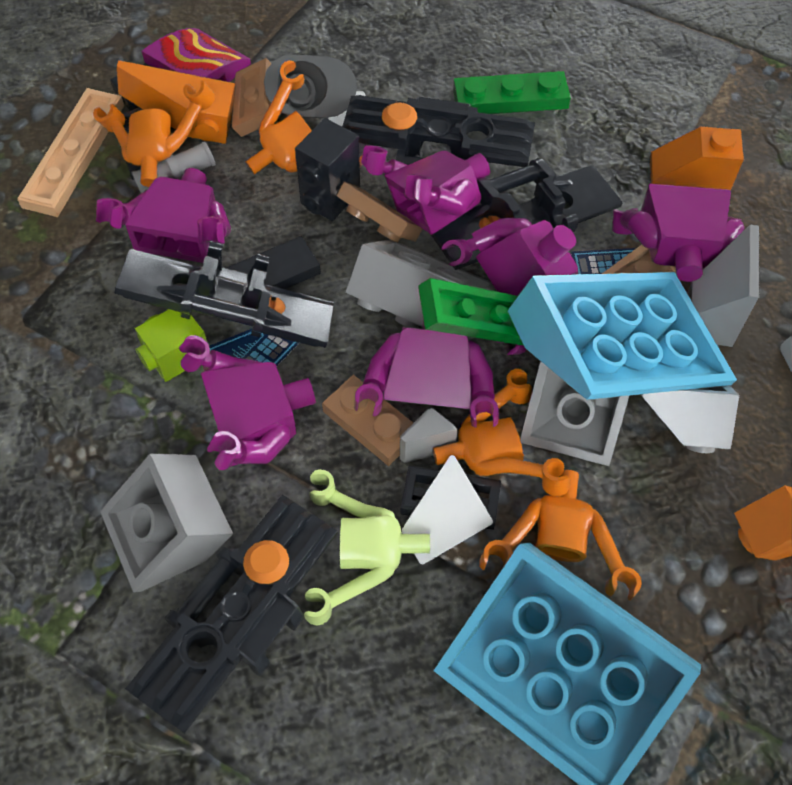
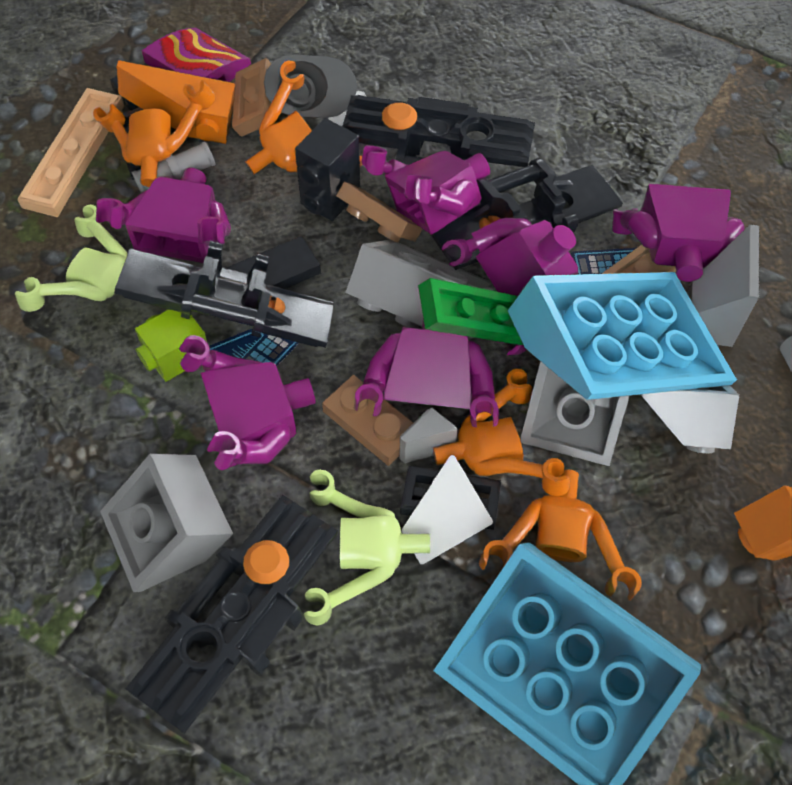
(90, 273): none -> yellowish green piece
(514, 92): green plate -> none
(699, 159): orange slope -> none

